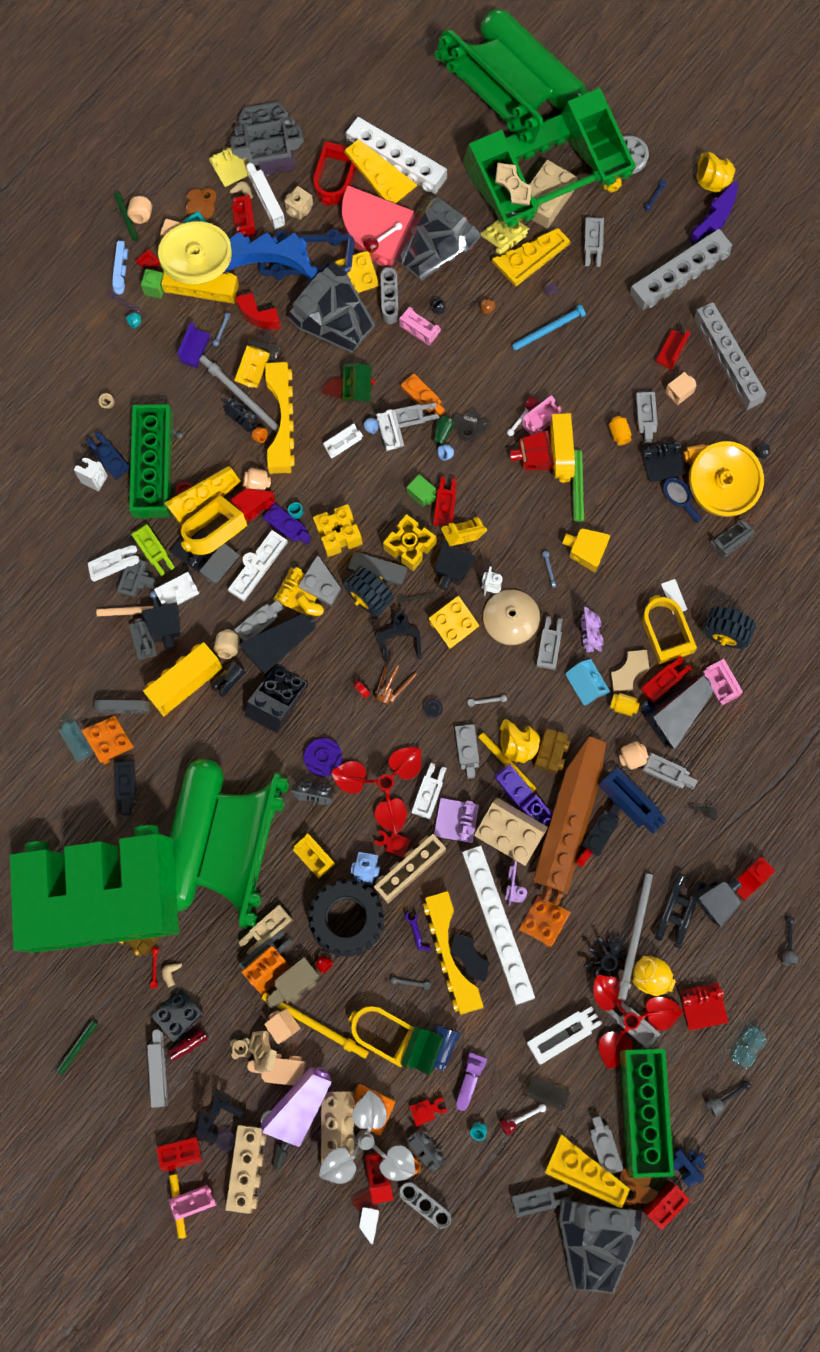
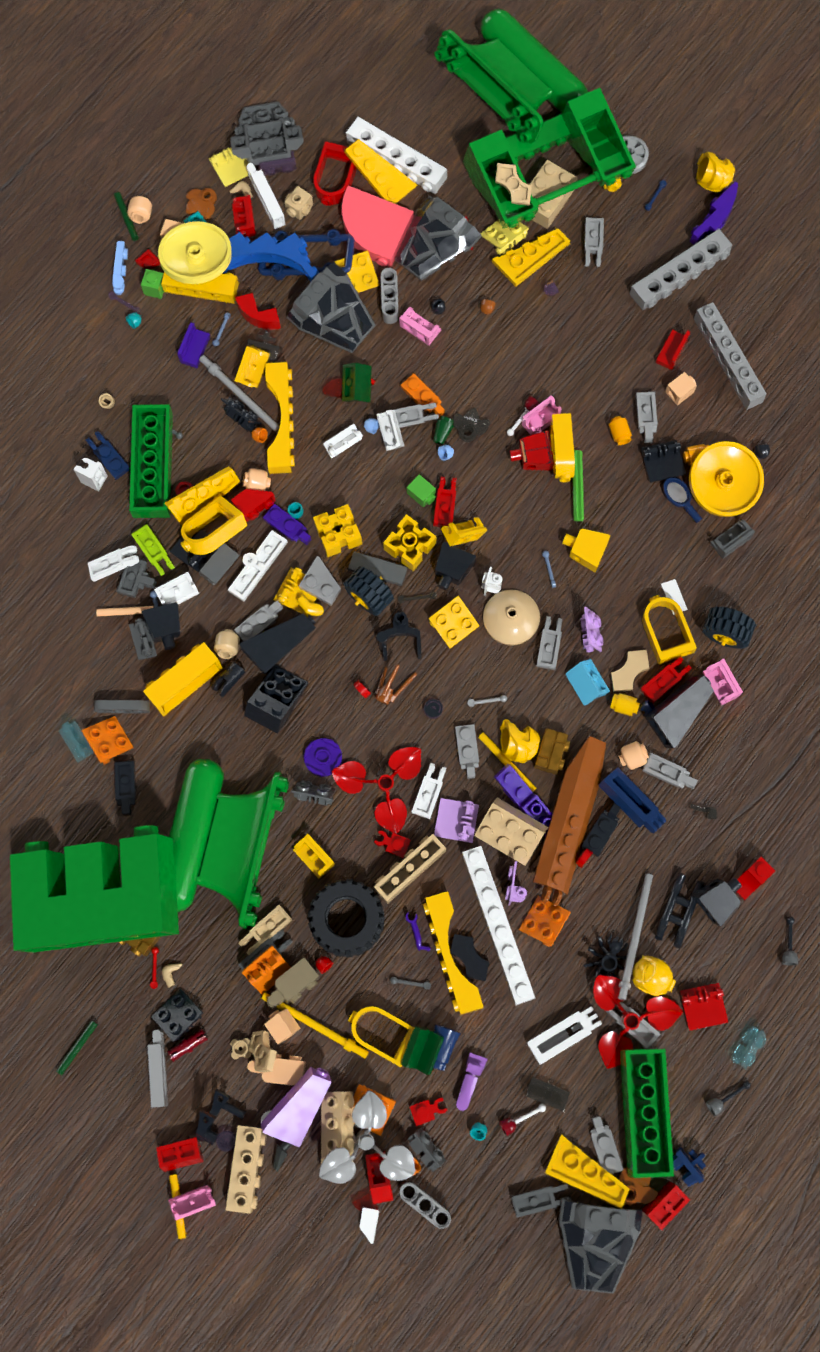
(365, 868): light blue brick -> none
(372, 244): dark red hinge -> none
(550, 327): dark azure bar -> none

